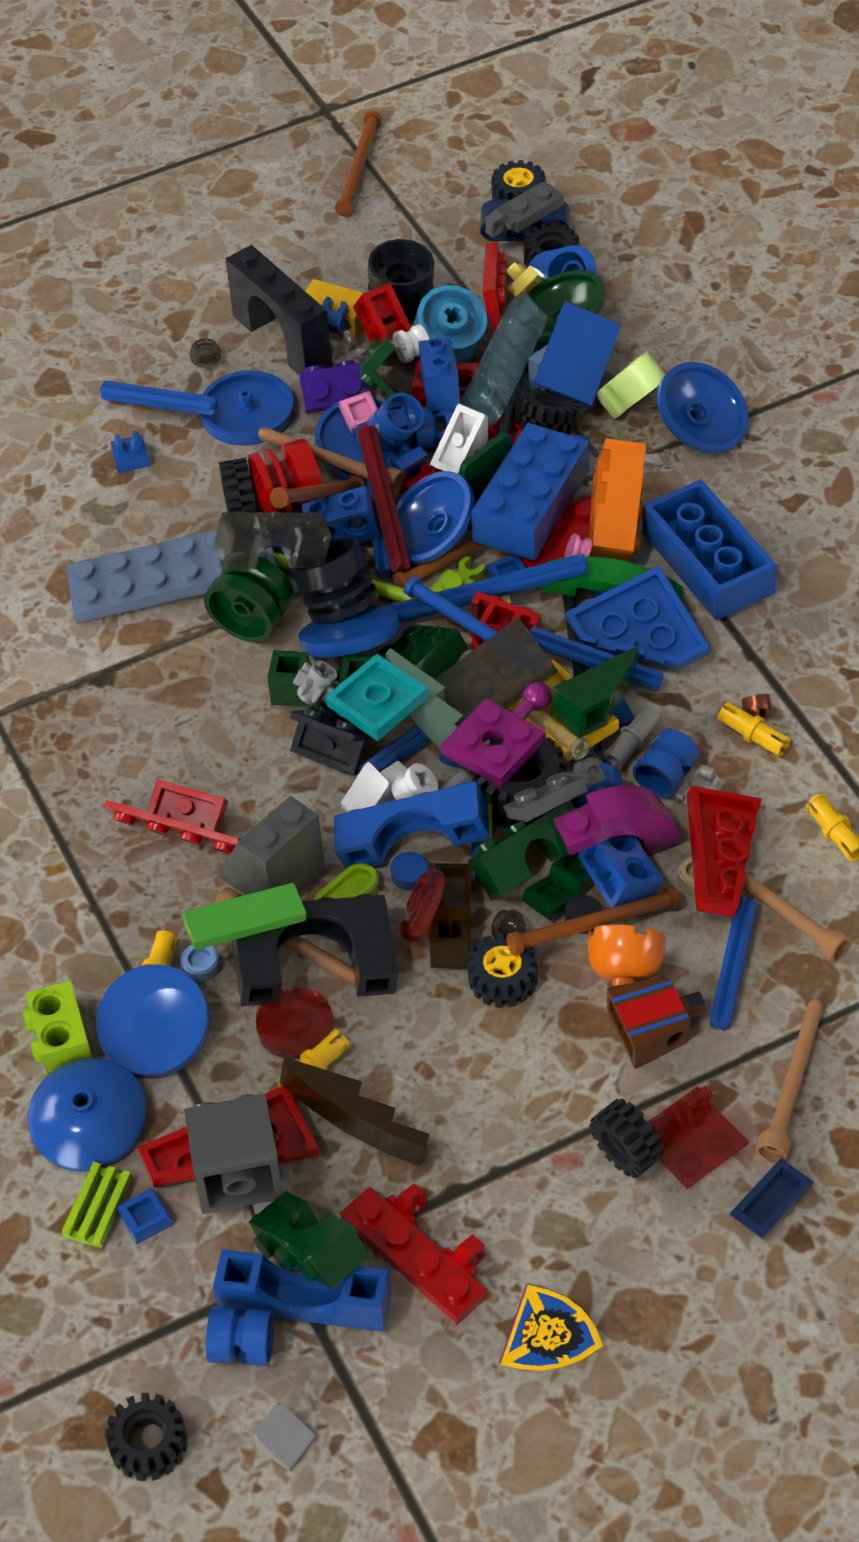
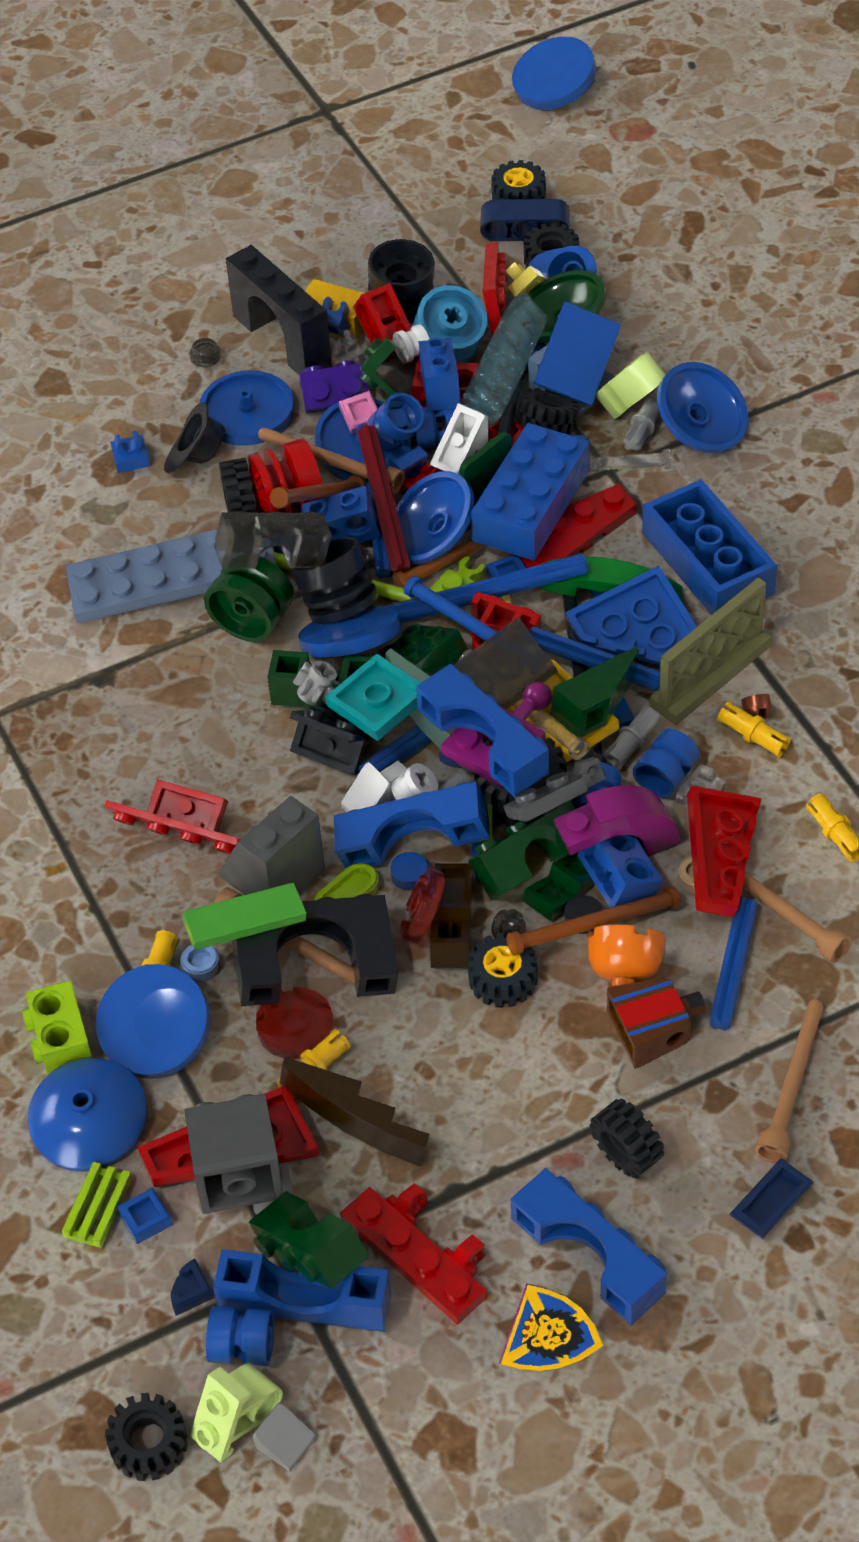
(159, 398): blue axle -> none
(190, 1288): none -> dark blue tile
(197, 441): none -> black piece
(232, 1407): none -> yellowish green pin
(345, 205): dark orange bar -> none
(454, 701): none -> blue arch
(524, 209): dark grey hinge -> none
(553, 1211): none -> blue arch
(554, 73): none -> blue piece
(577, 546): bright pink bush -> none
(616, 500): orange wedge -> none
(642, 425): none -> light grey axle
(695, 1136): clear red hinge -> none
(712, 654): none -> olive fence

